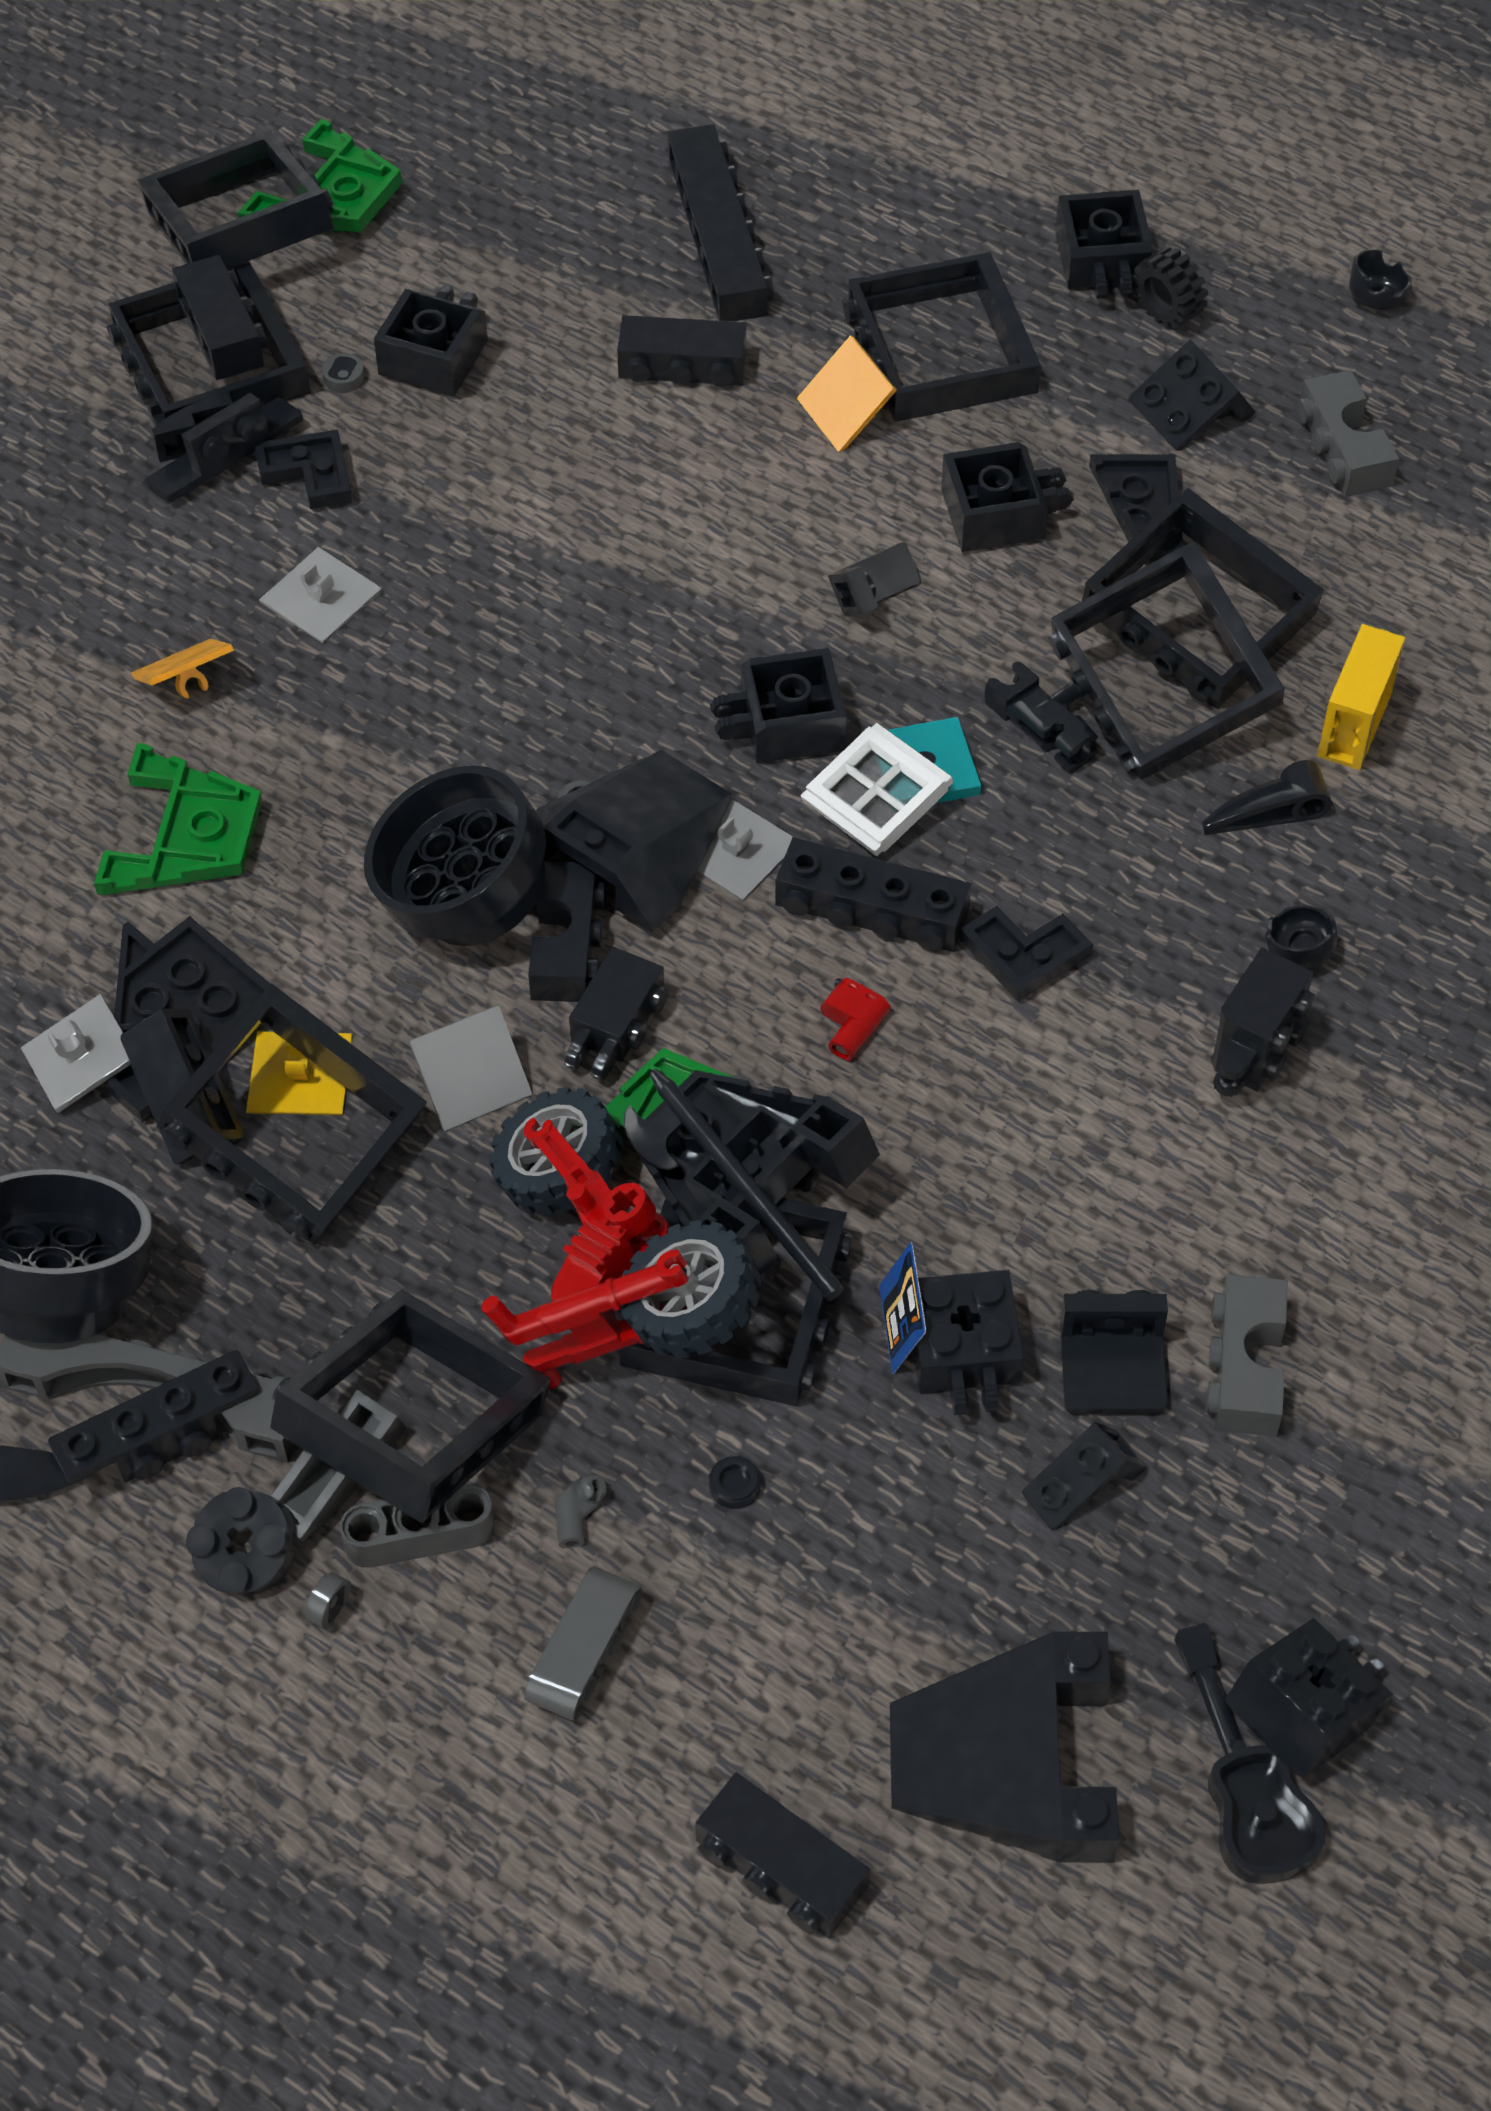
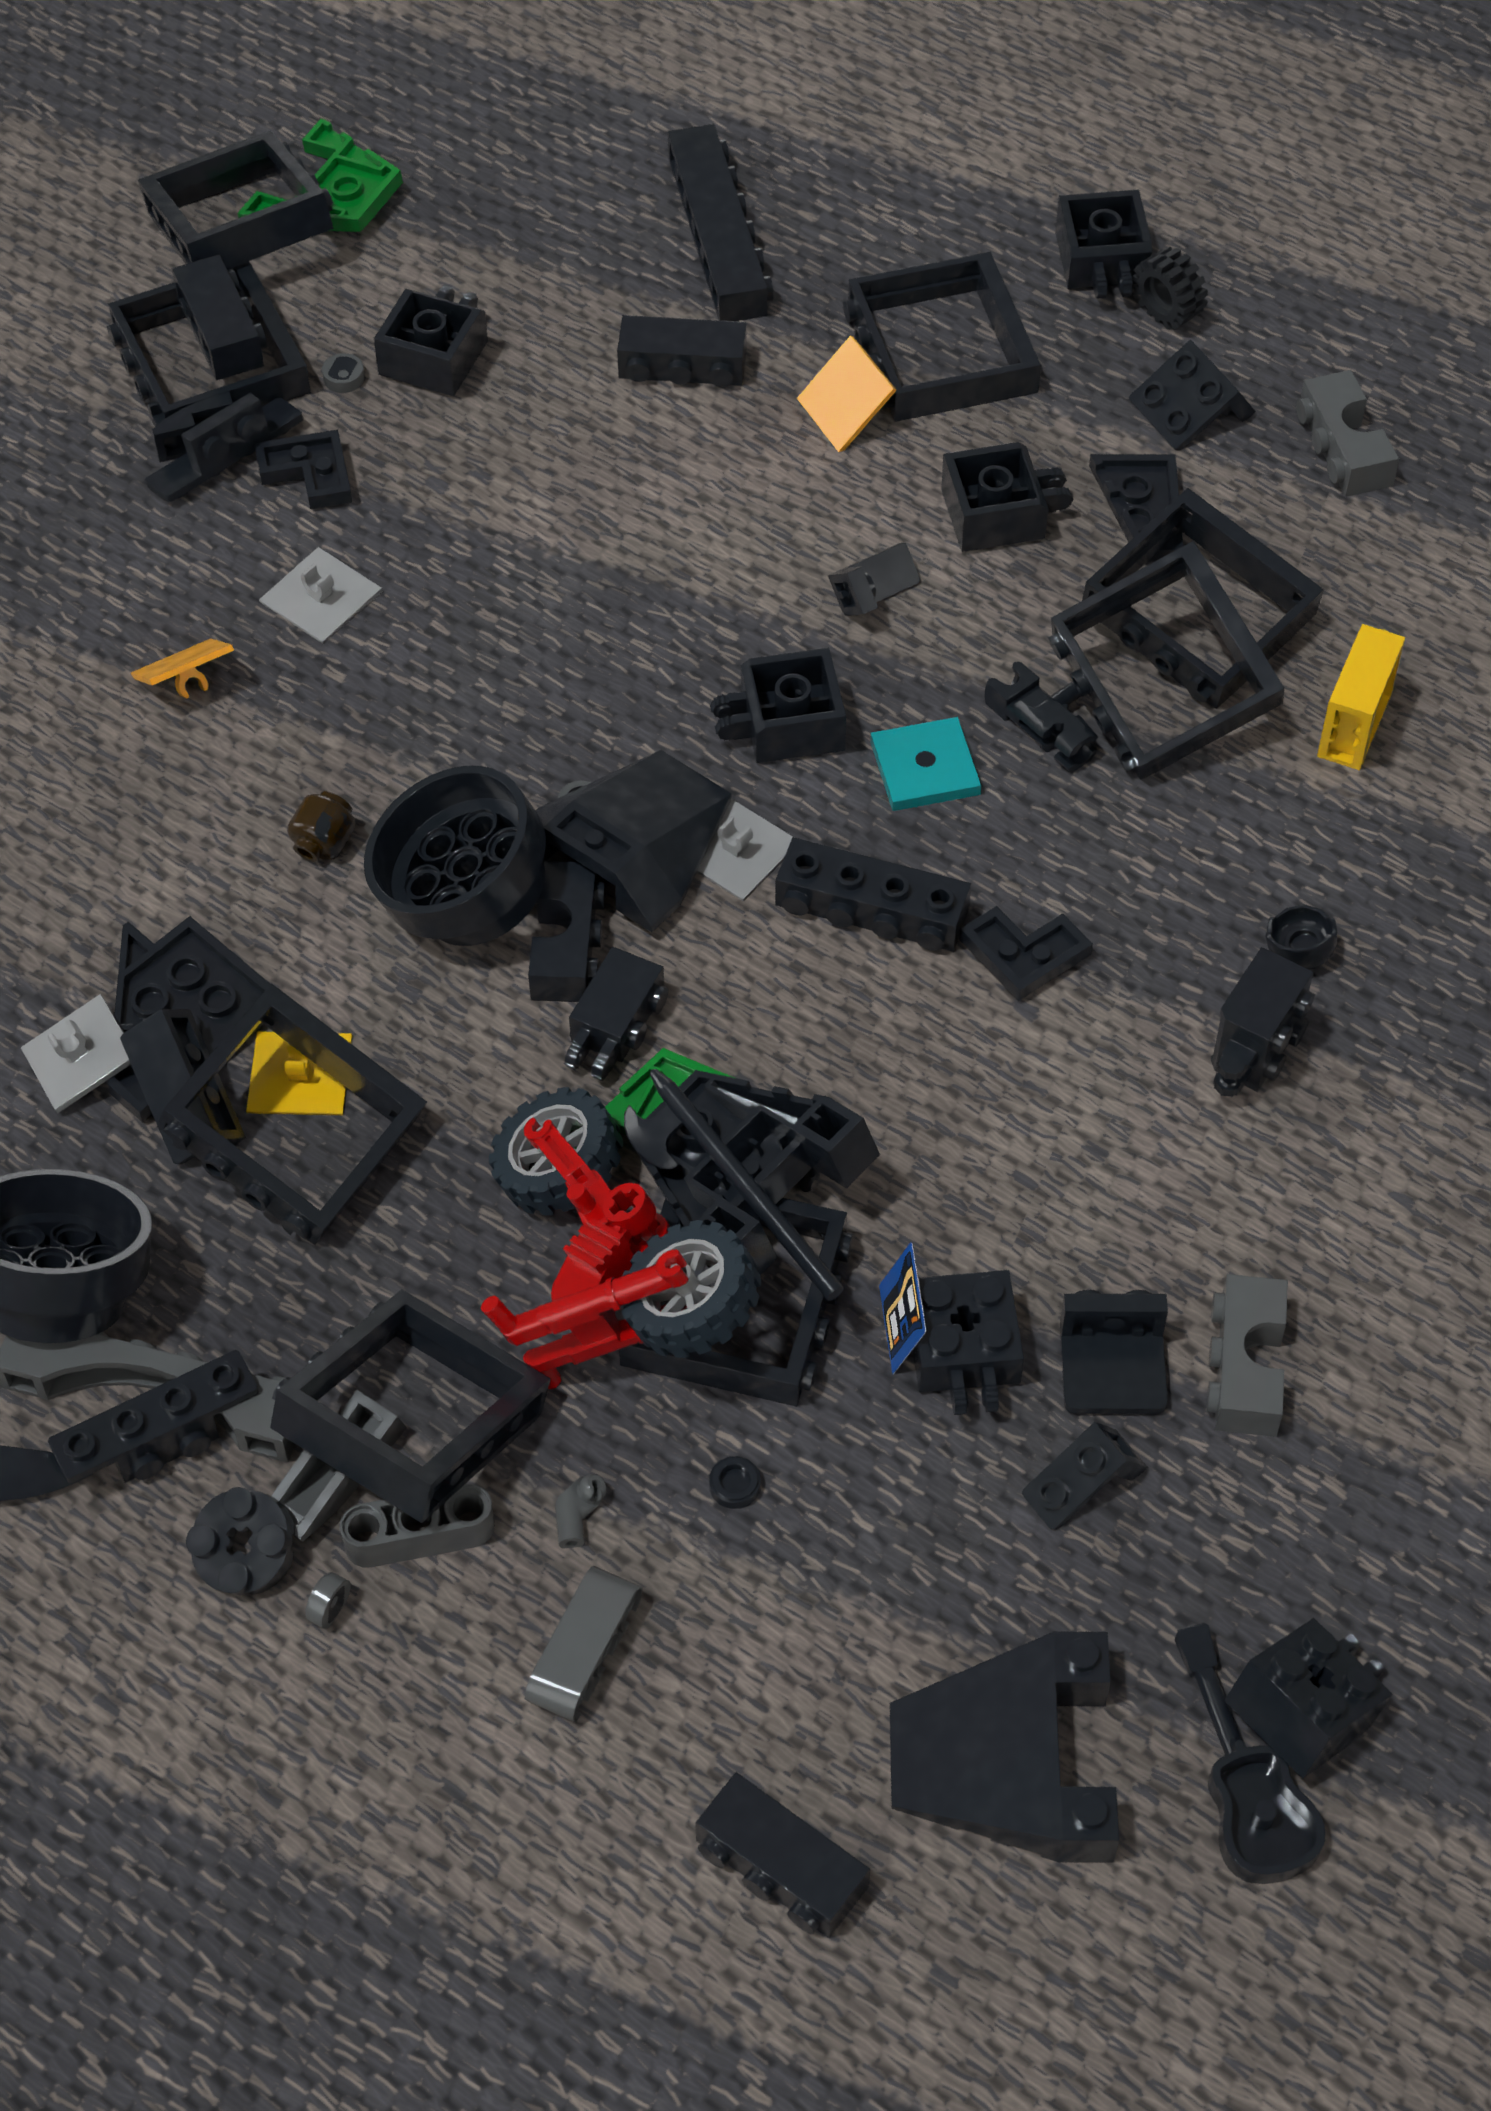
(202, 830): green wing -> none
(321, 826): none -> dark brown head
(470, 1067): light grey piece -> none
(857, 1011): red piece -> none
(876, 789): white piece -> none
(1292, 798): black piece -> none
(1378, 283): black hair -> none

